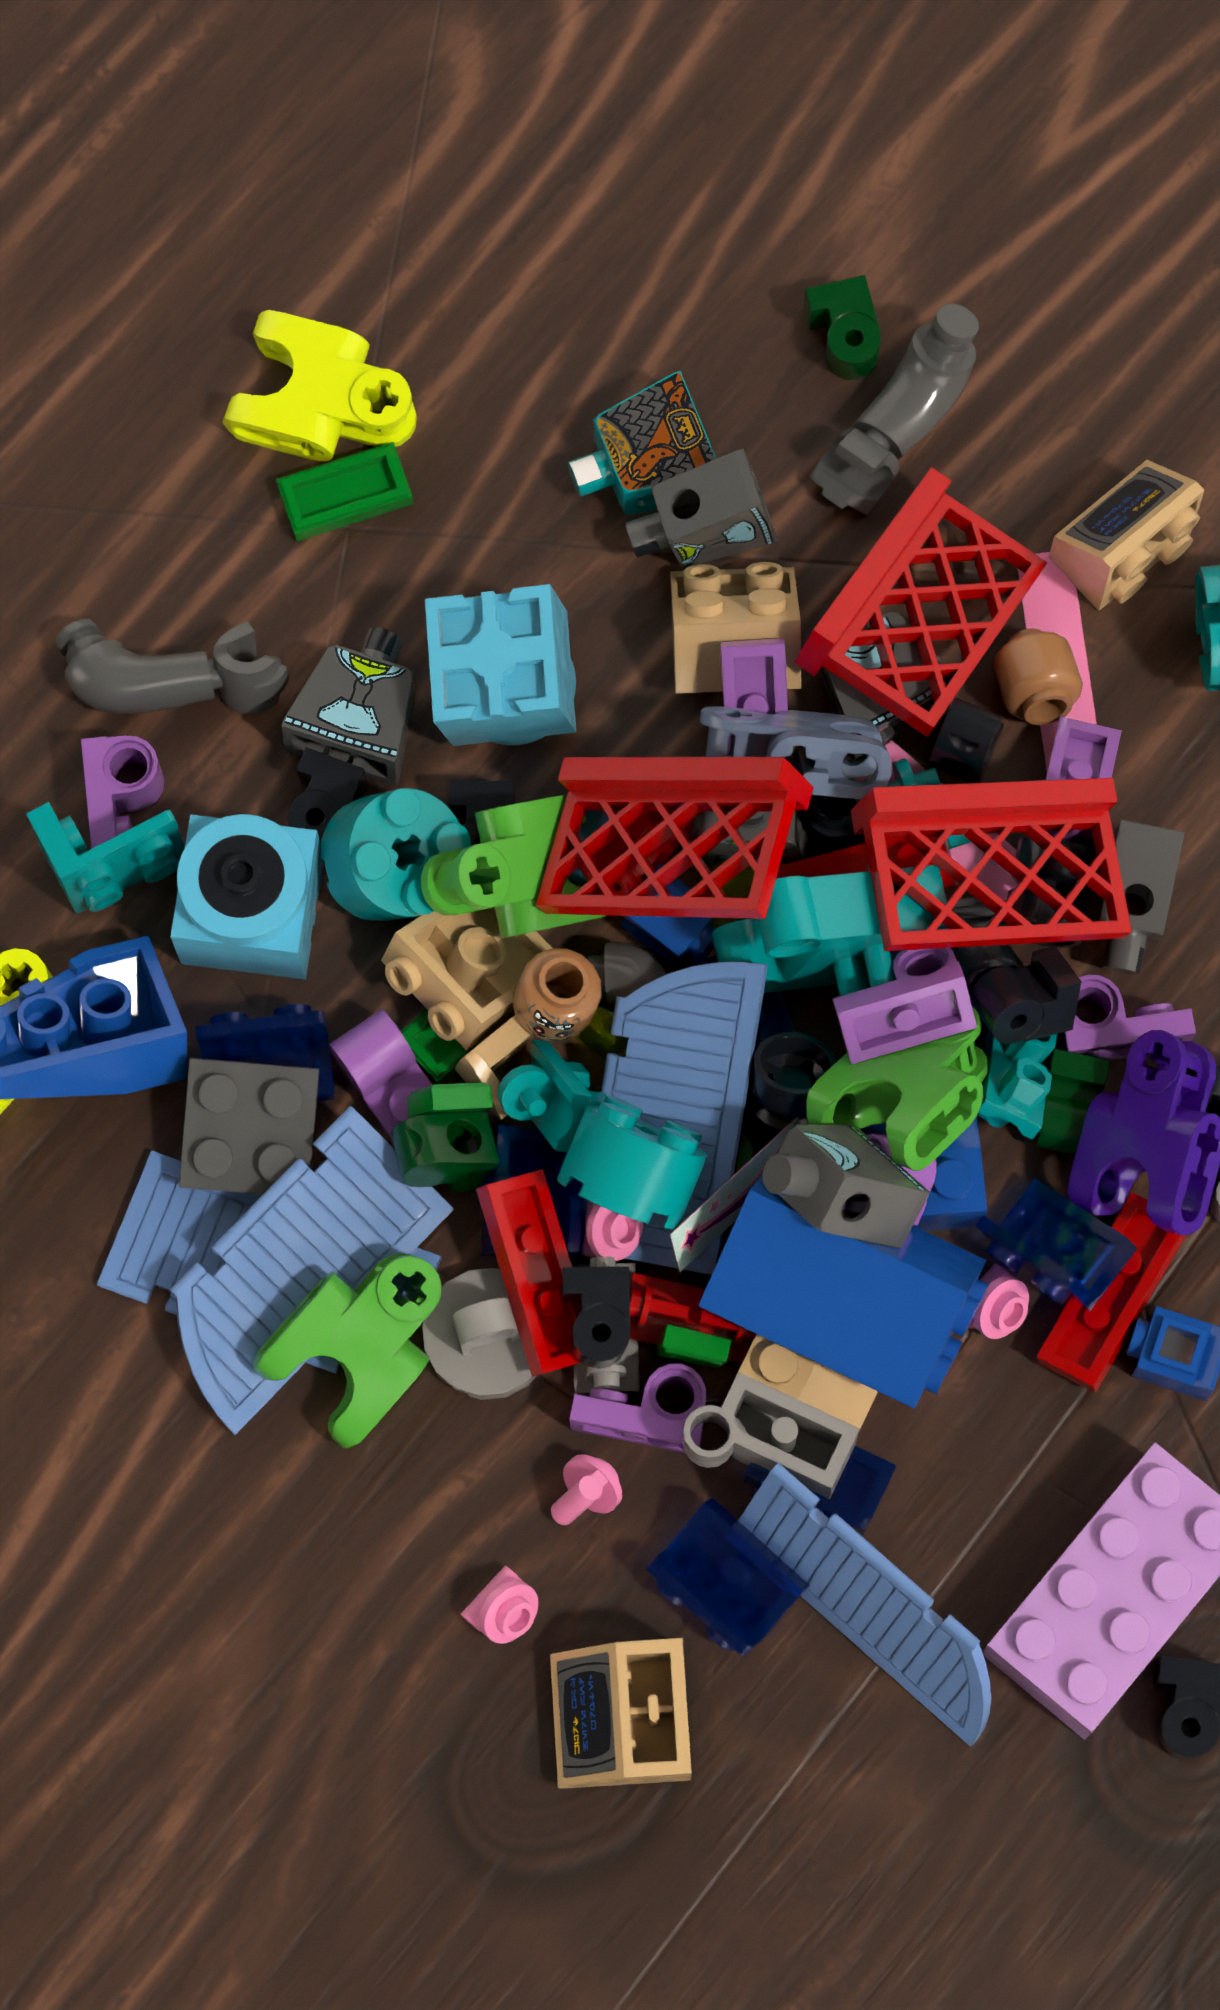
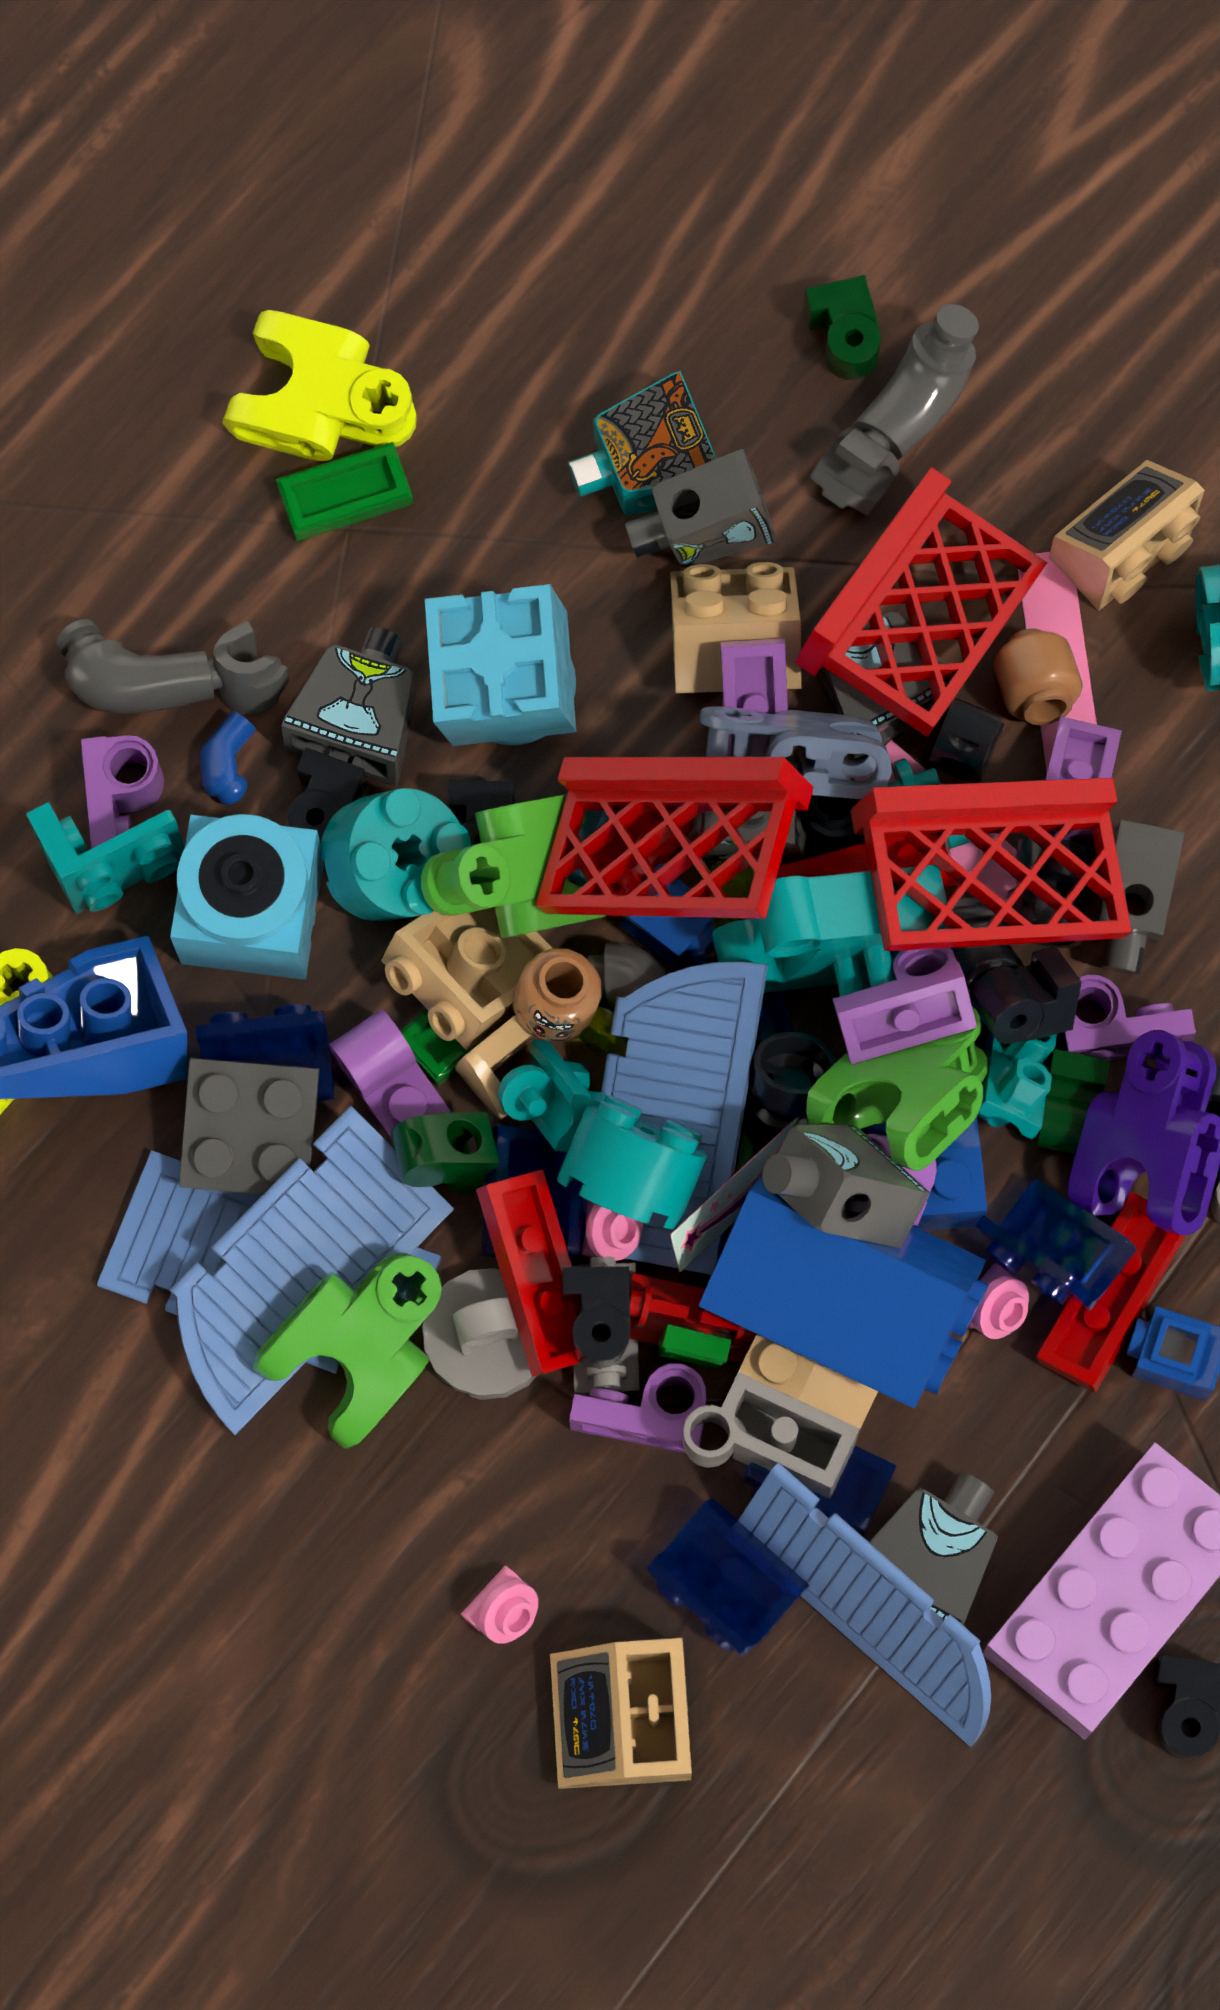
(218, 759): none -> blue arm
(450, 1098): green tile -> none
(590, 1486): bright pink plate -> none
(942, 1544): none -> dark grey torso

